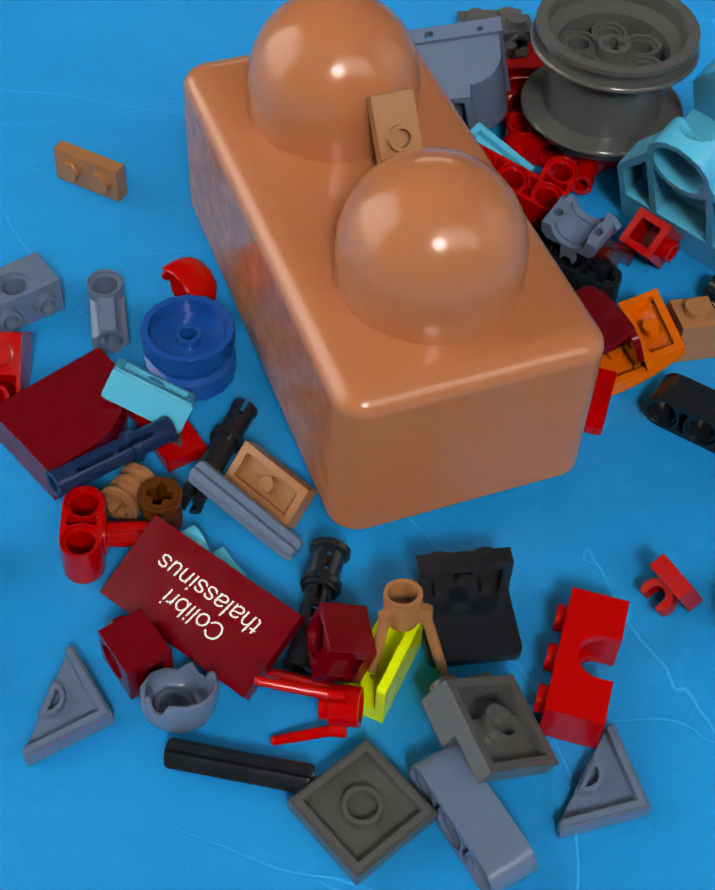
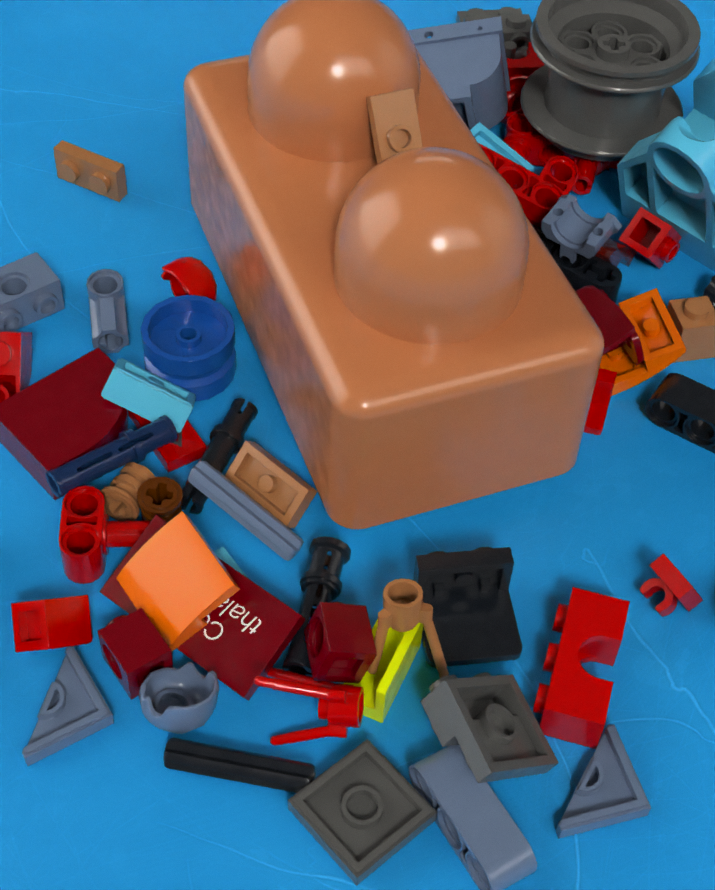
(51, 623): none -> red panel
(177, 580): none -> orange slope

